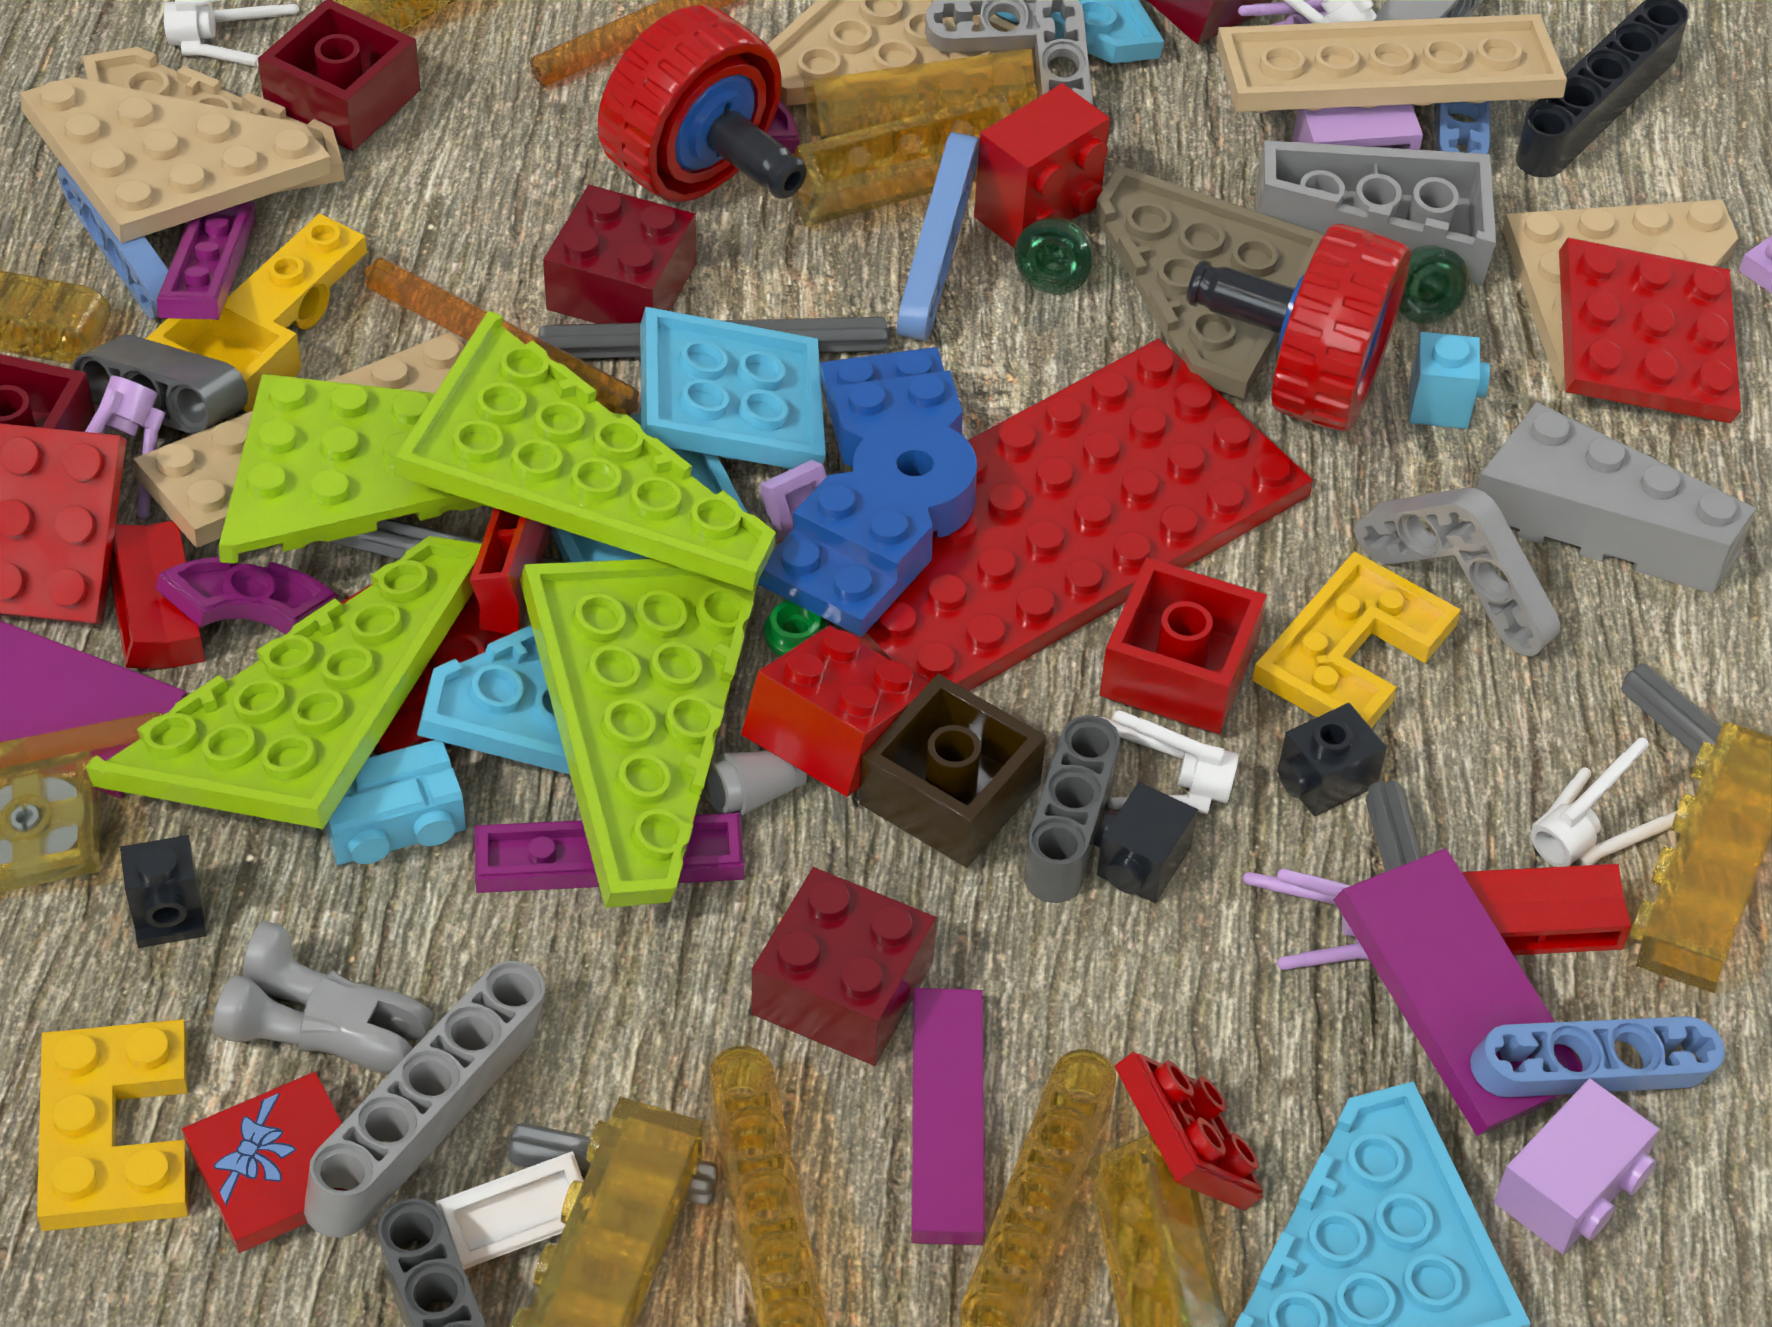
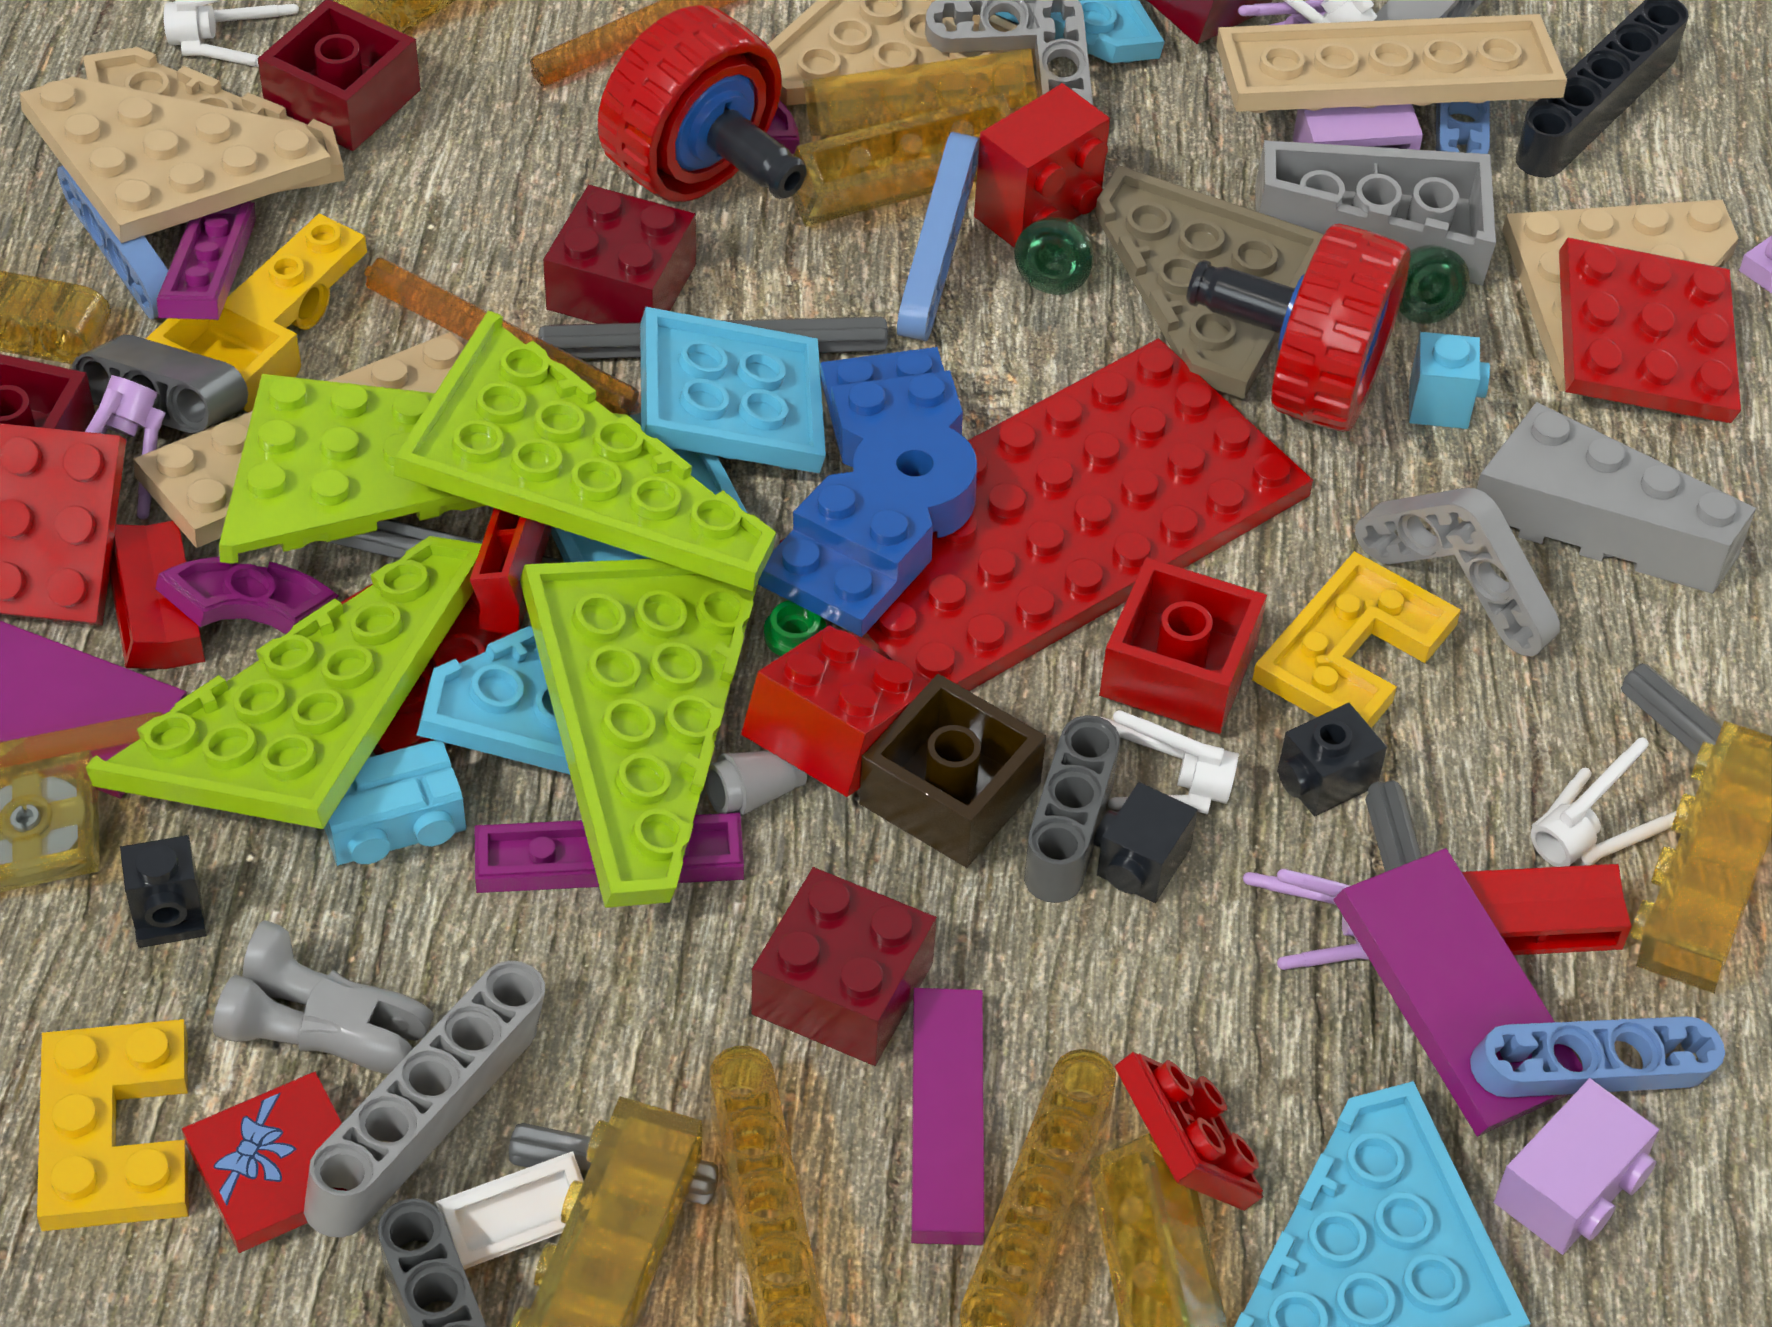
(787, 491): lavender tile -> none

